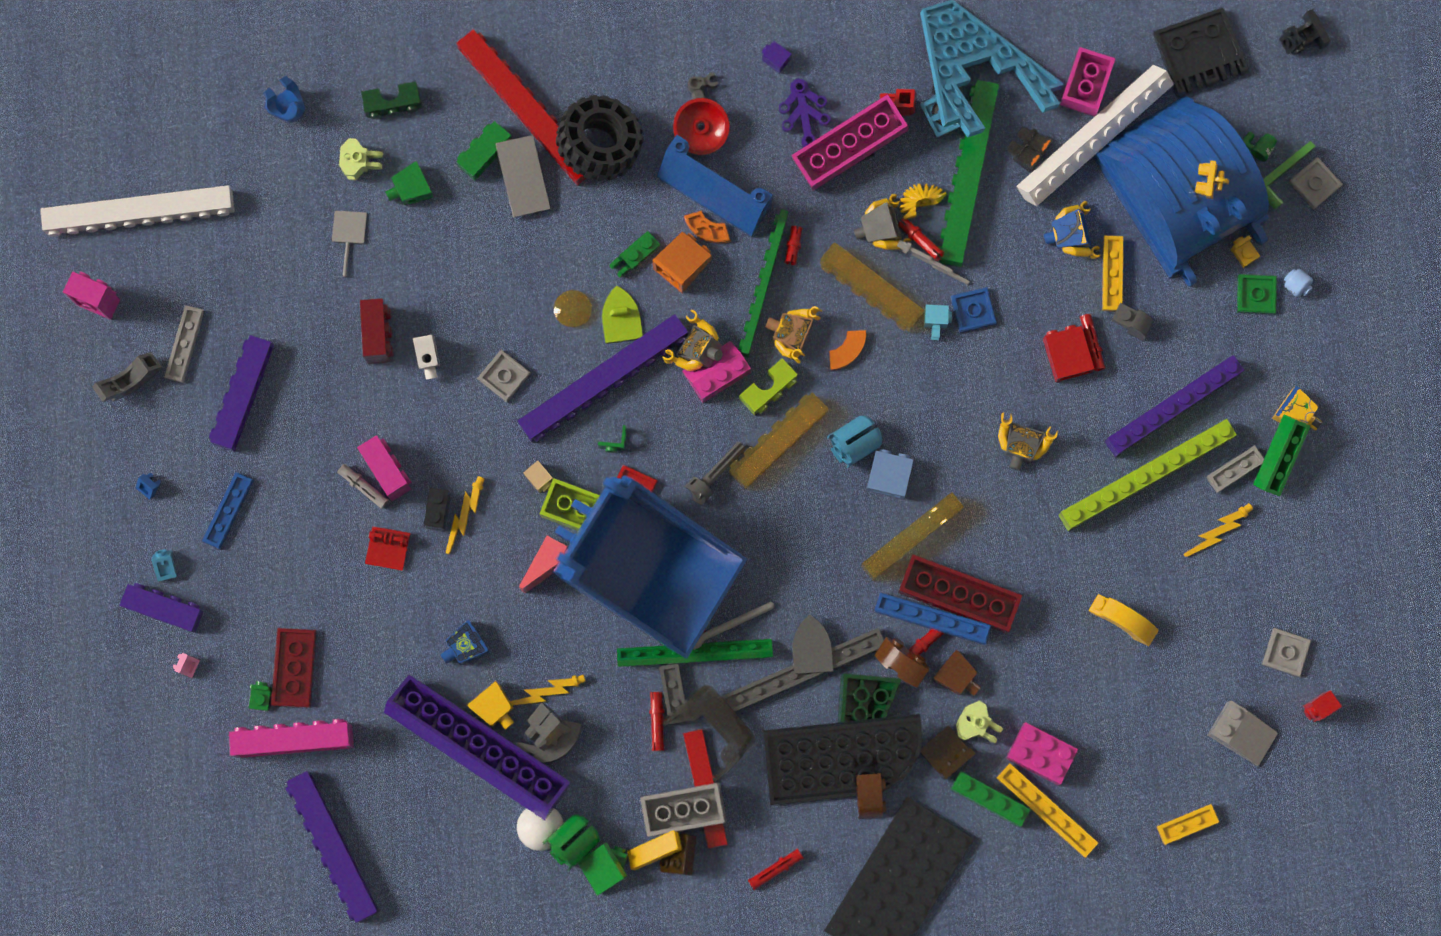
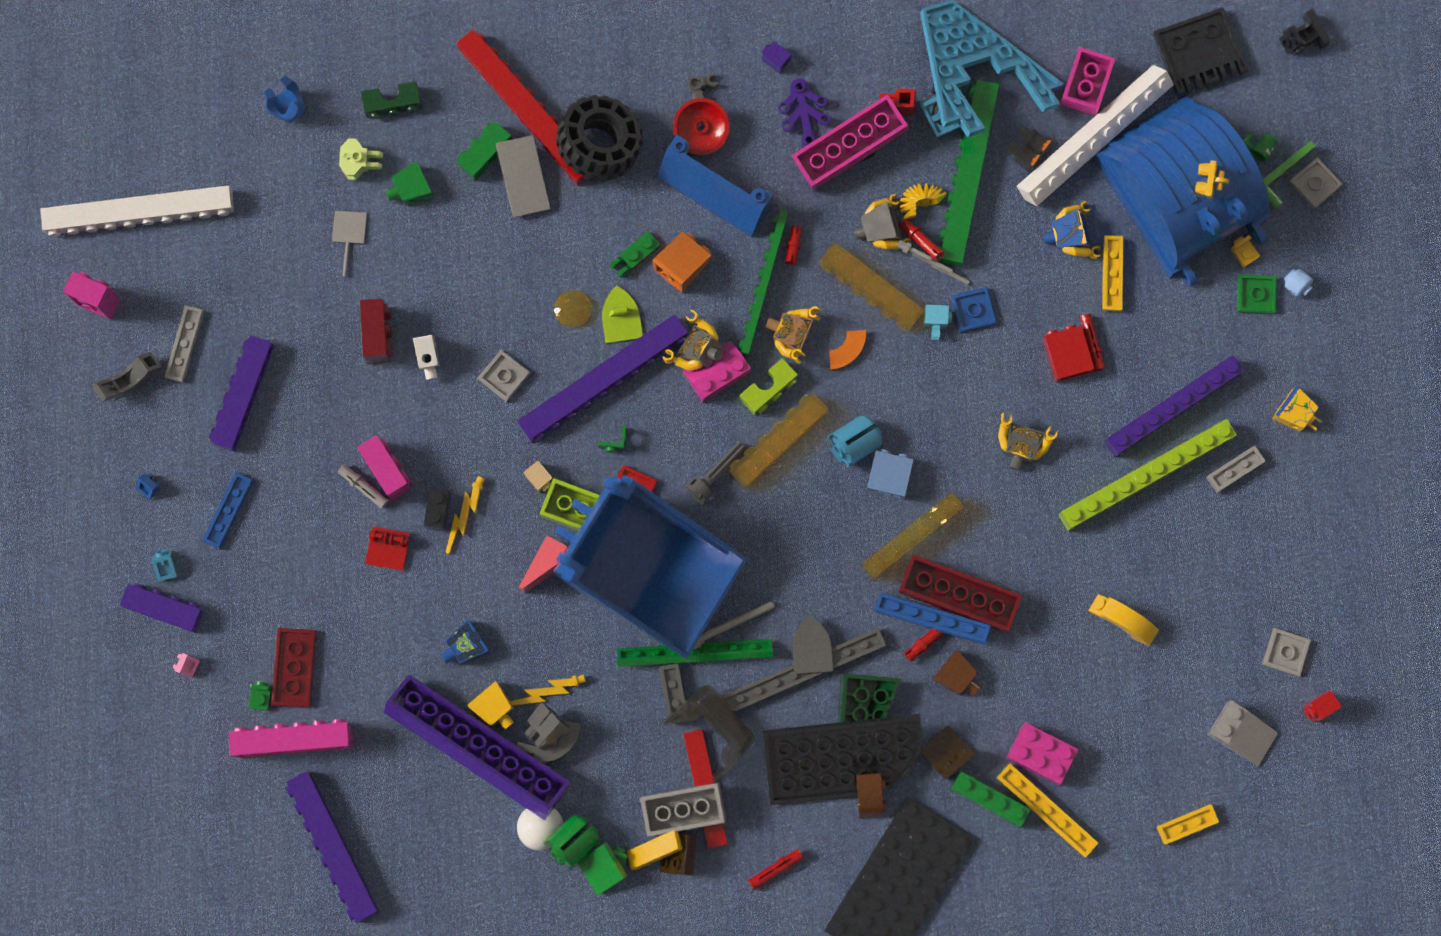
(657, 721): red pin -> none
(706, 229): orange tile -> none
(896, 656): reddish brown brick -> none
(978, 723): yellowish green hinge -> none
(1135, 321): dark grey brick -> none
(1210, 535): yellow piece -> none
(1281, 455): green brick -> none

